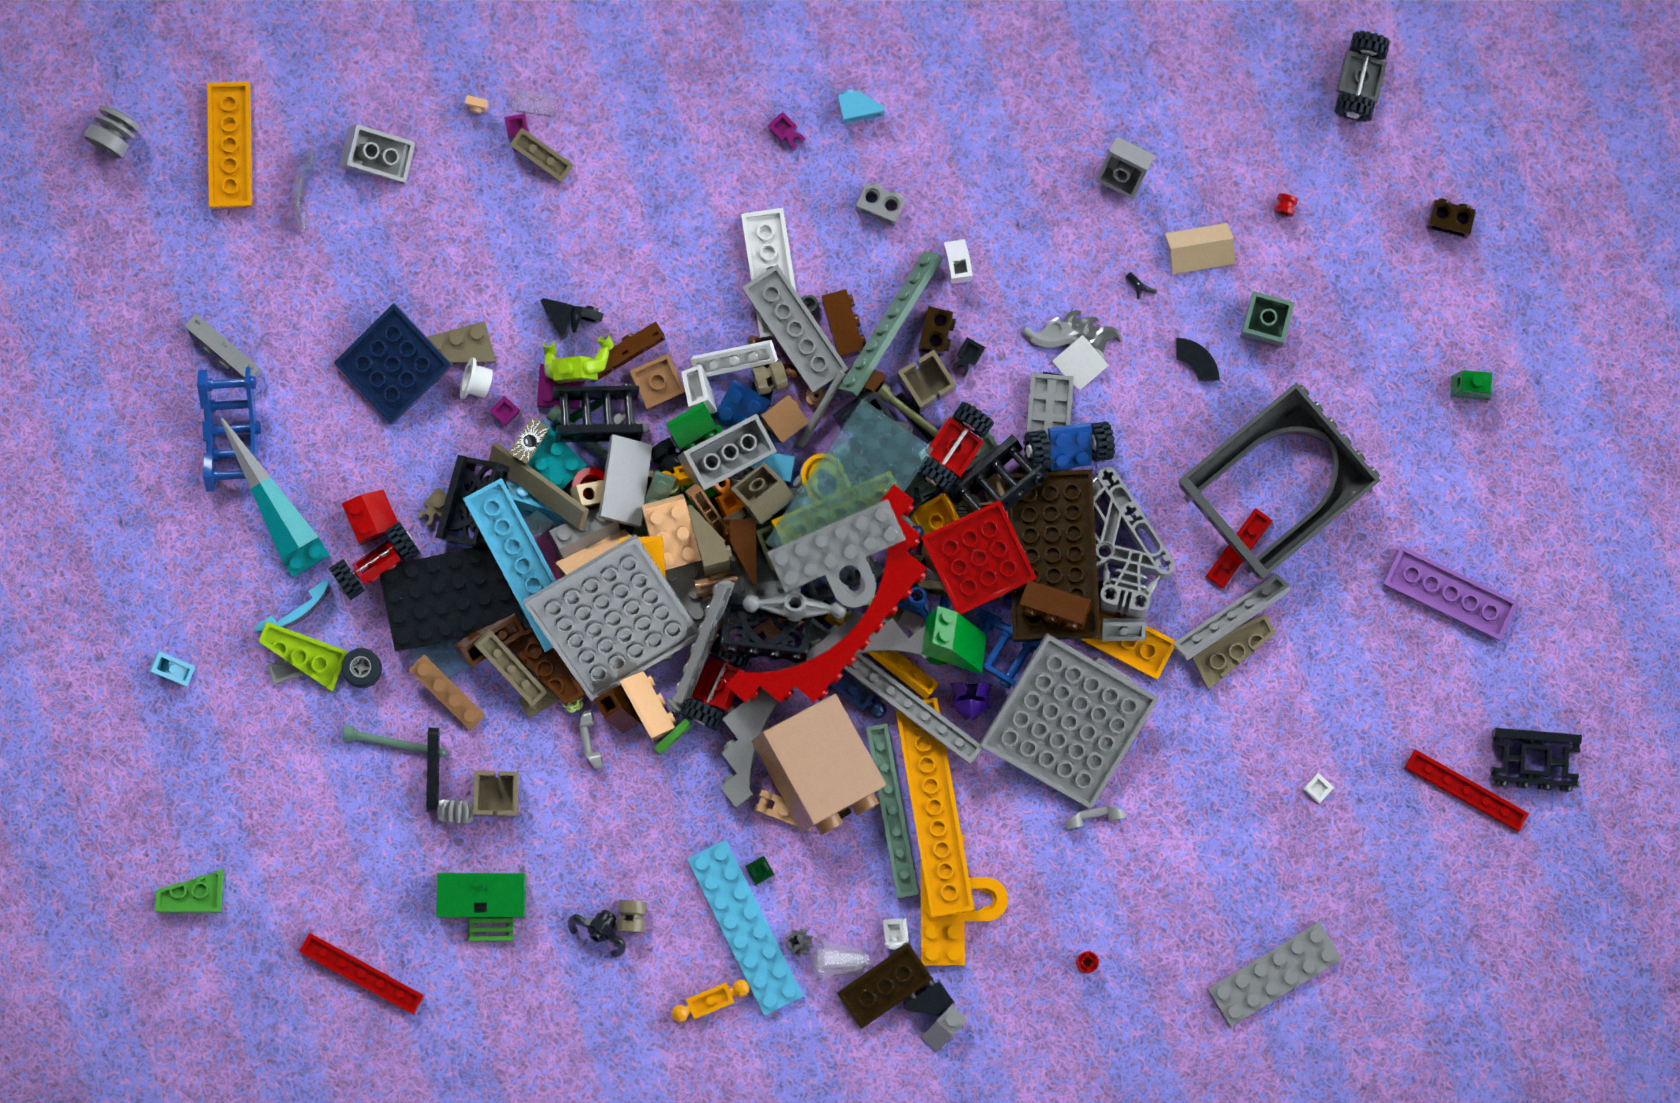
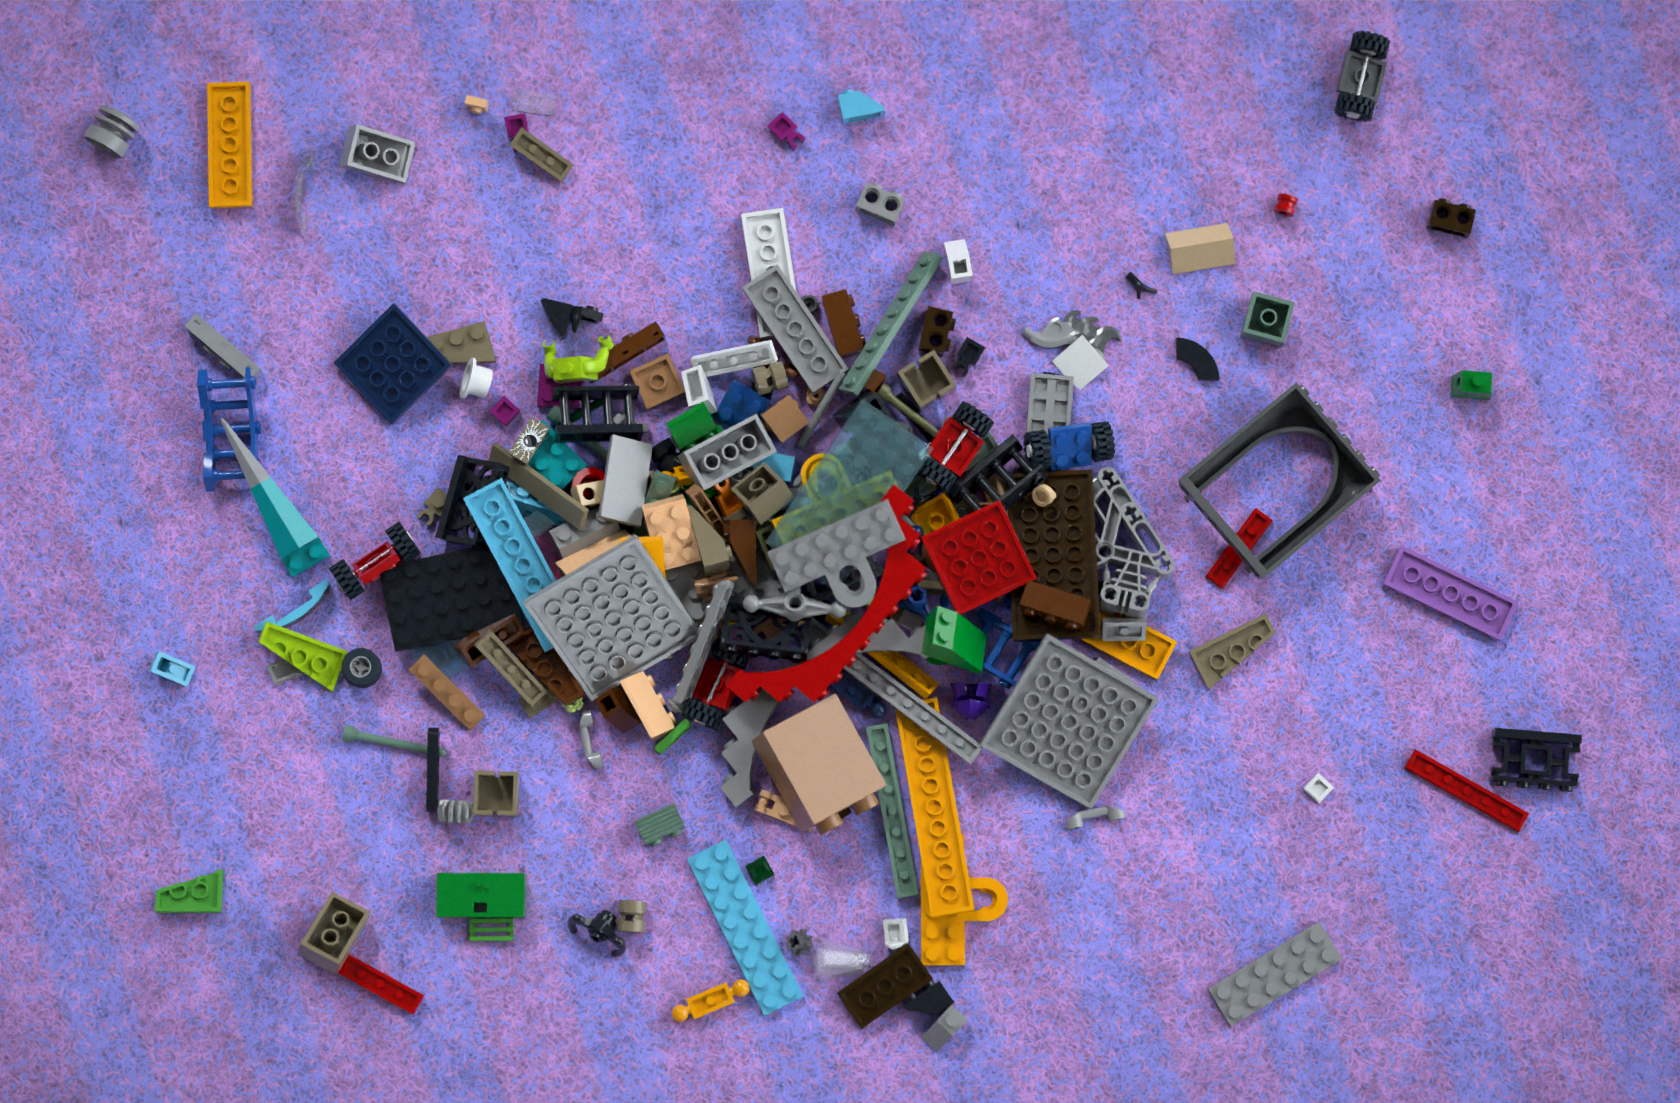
(334, 933): none -> dark tan brick
(369, 515): red slope -> none
(660, 825): none -> sand green brick
(1043, 495): none -> tan tile
(1083, 963): red wheel -> none
(1125, 167): light grey brick -> none
(1231, 617): light grey plate -> none

